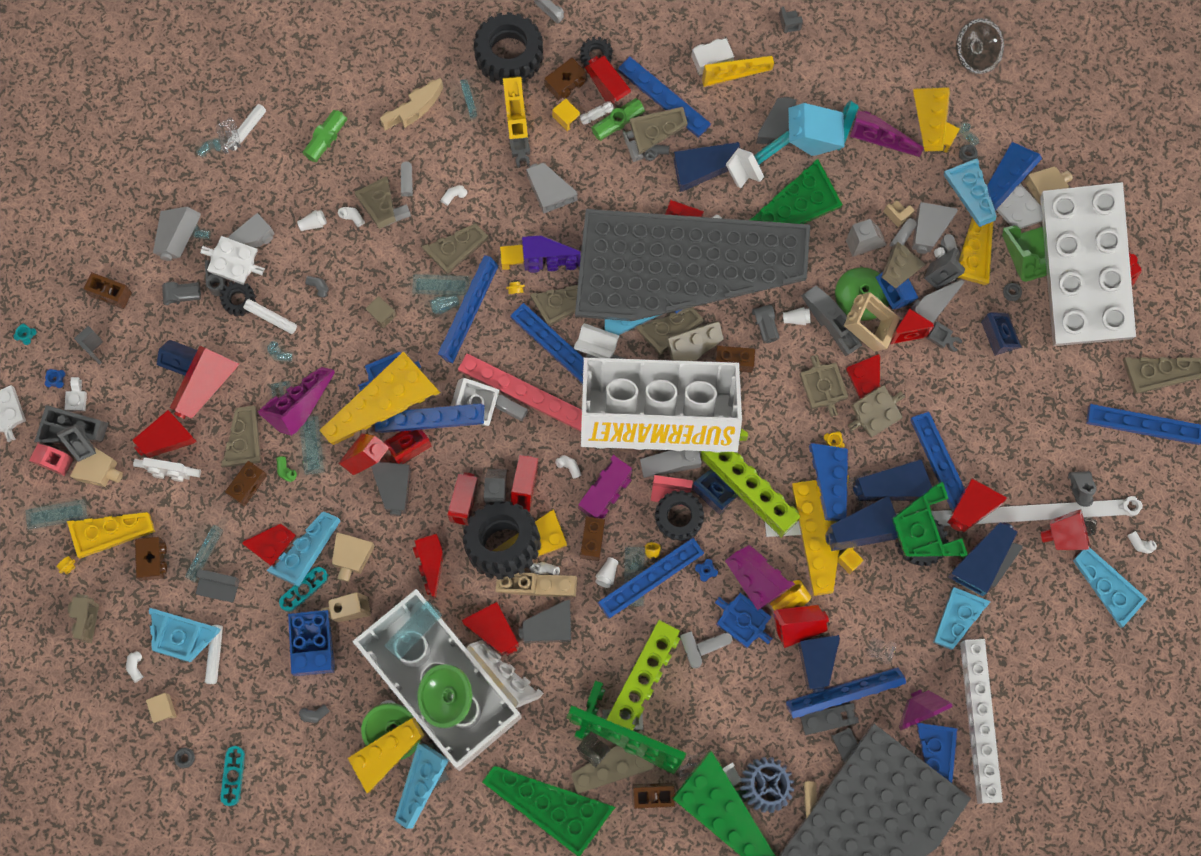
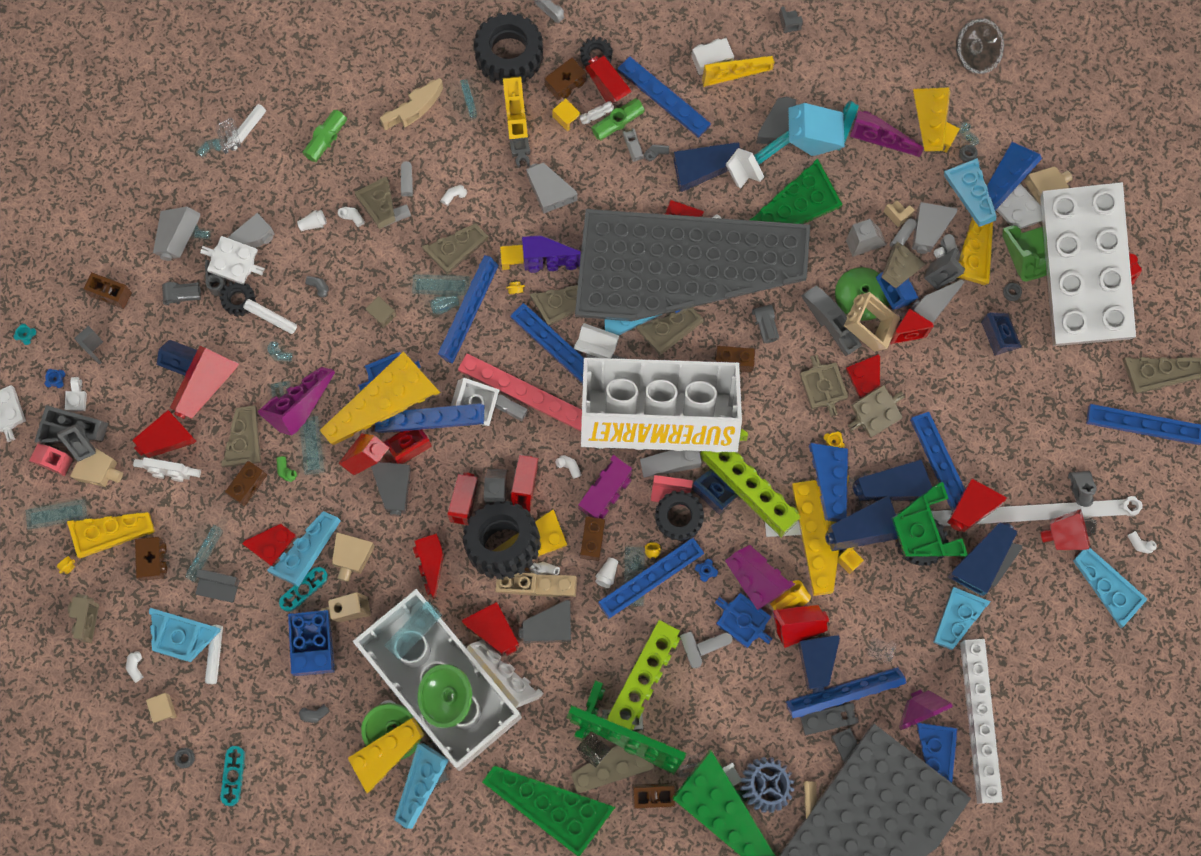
(656, 127): dark tan wing -> none
(694, 342): dark tan wing -> none
(798, 316): white cone -> none
(942, 336): dark grey plate -> none

